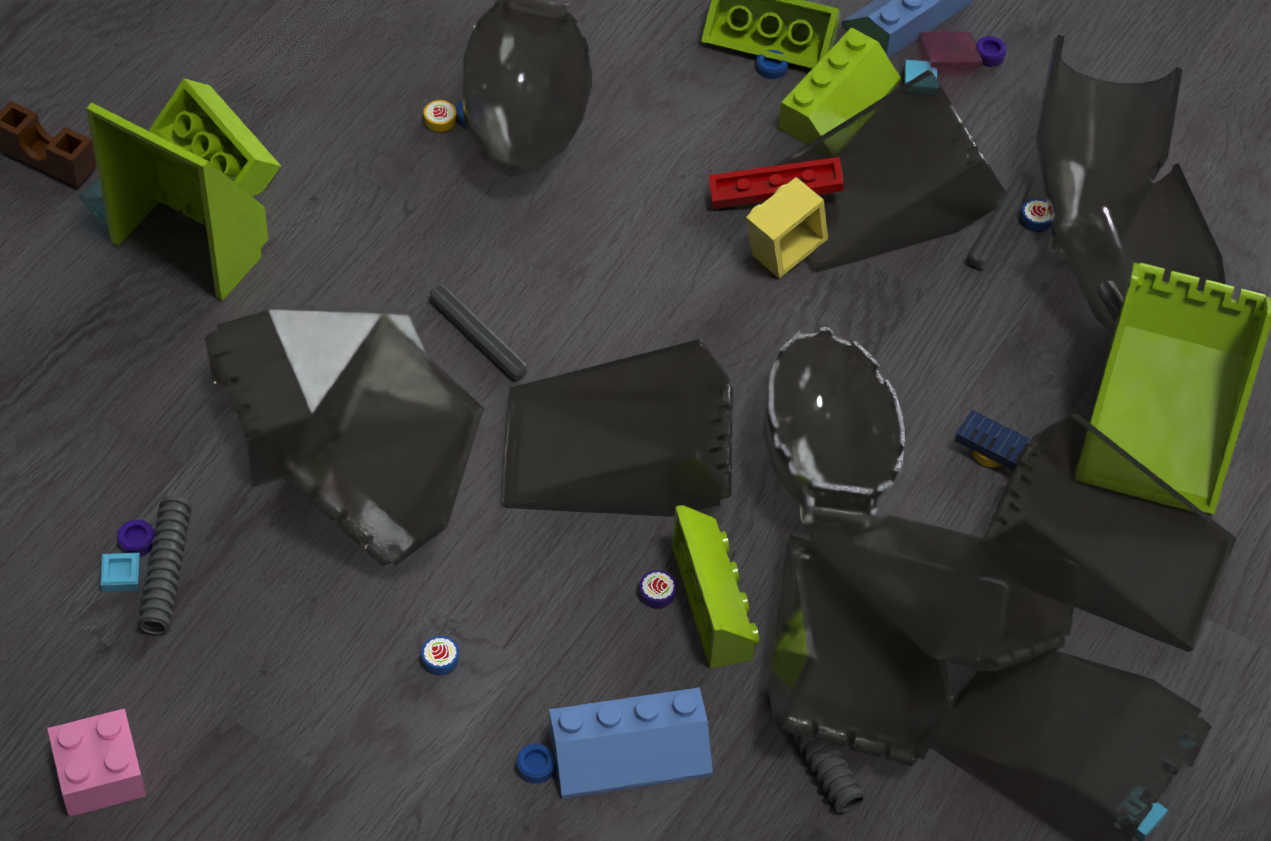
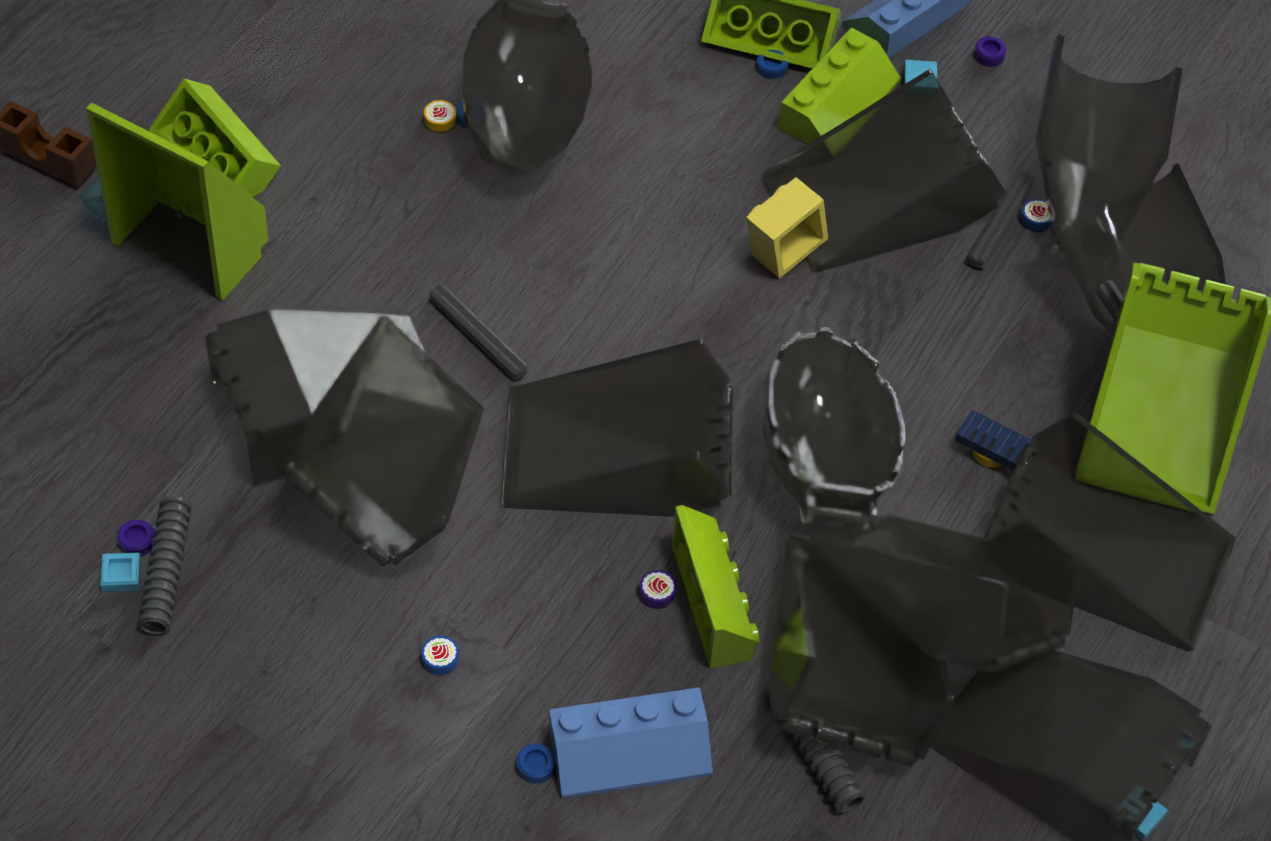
(96, 762): bright pink brick -> none
(761, 183): red plate -> none
(950, 49): clear pink piece -> none

